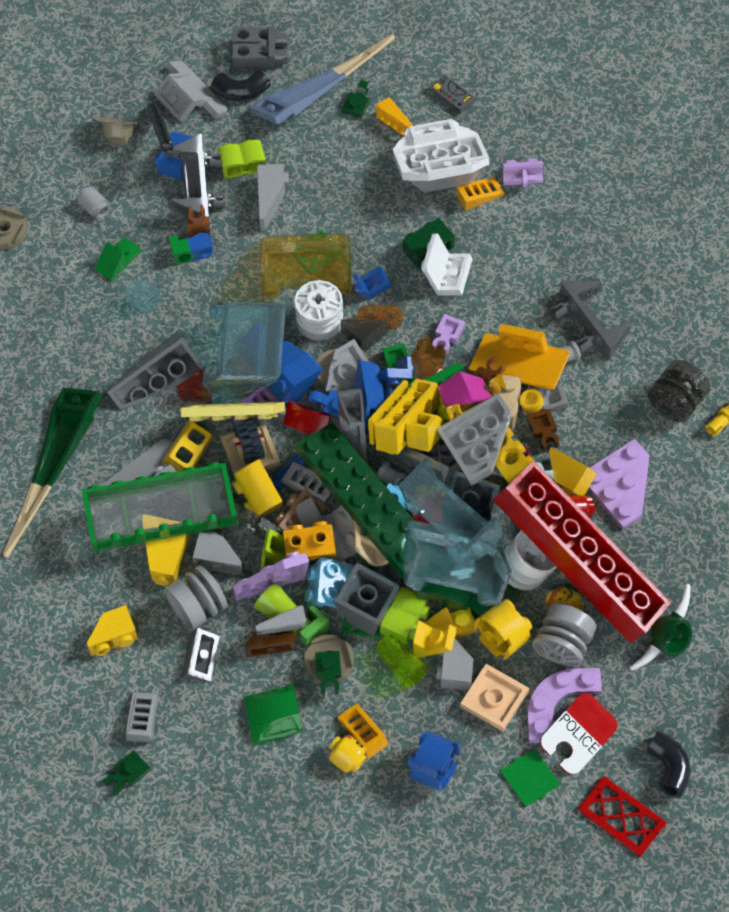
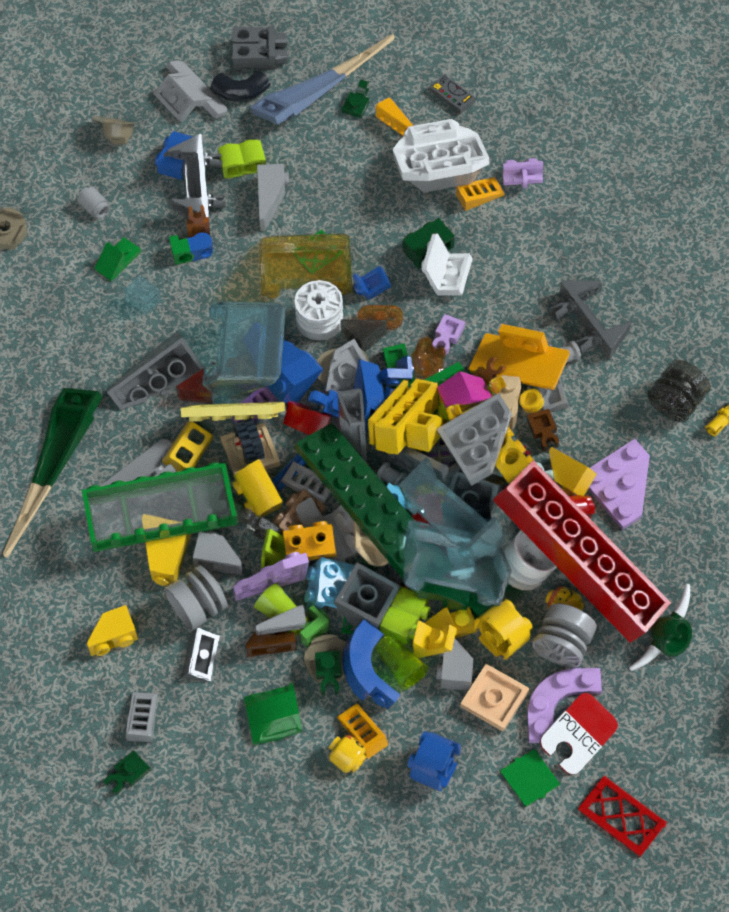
(160, 127): black axle -> none
(359, 669): none -> blue arch
(675, 761): black cylinder -> none

